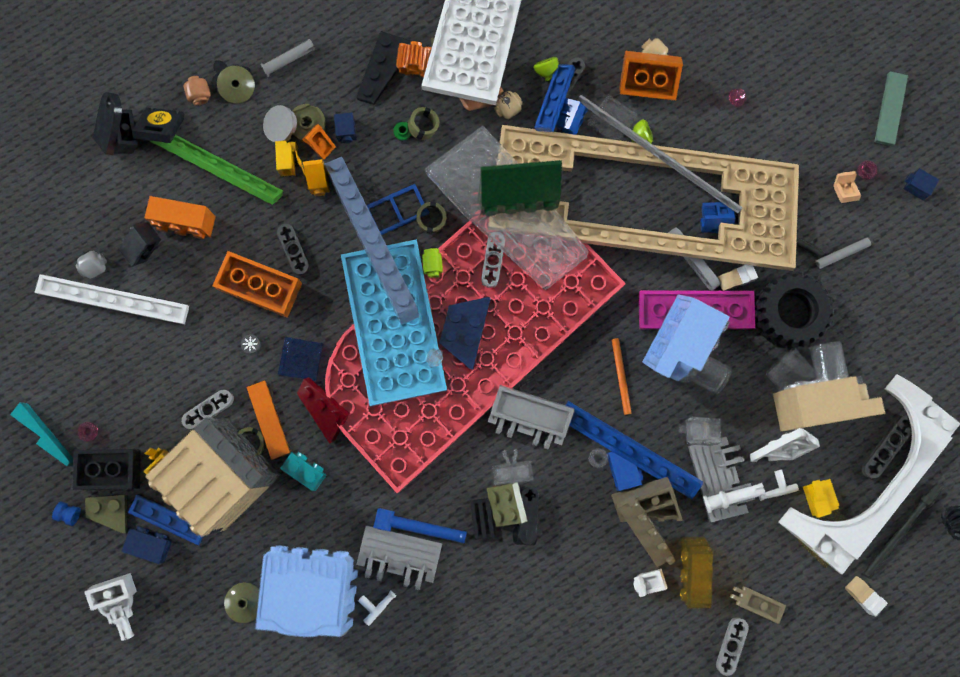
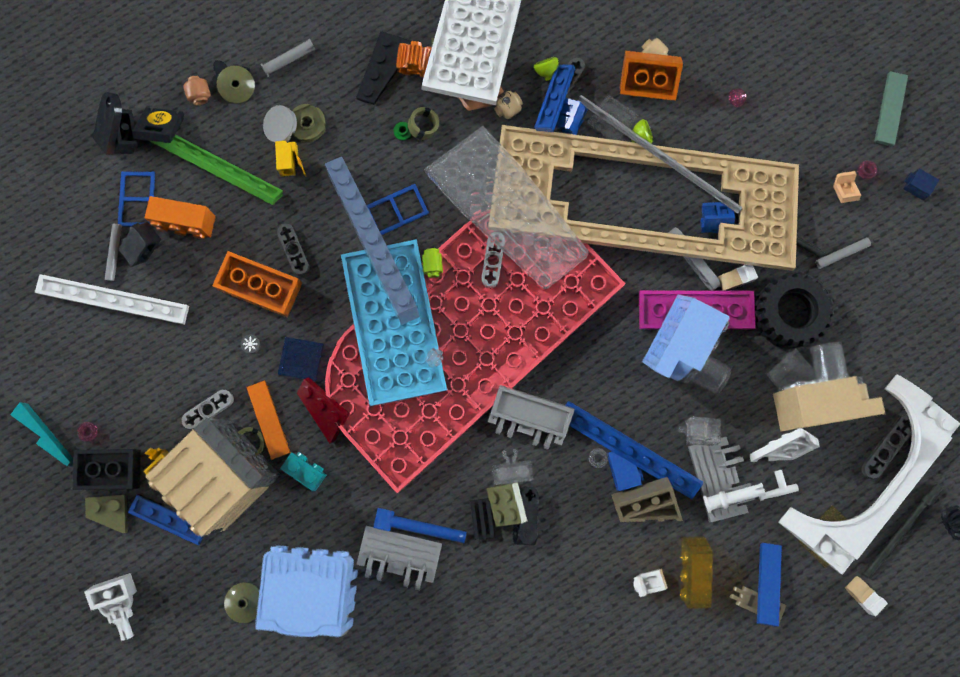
(66, 513): blue wheel -> none
(91, 264): light grey head -> none
(113, 252): none -> light grey piece
(137, 199): none -> blue window
(147, 545): dark blue brick -> none
(316, 177): light orange slope -> none
(319, 141): orange slope -> none
(345, 127): dark blue brick -> none
(375, 611): white piece -> none
(423, 227): olive piece -> none
(464, 329): dark blue wing -> none
(520, 187): dark green slope -> none
(621, 376): orange bar -> none
(646, 531): dark tan hinge -> none
(723, 659): light grey beam -> none
(769, 584): none -> blue tile
(821, 498): yellow piece -> none

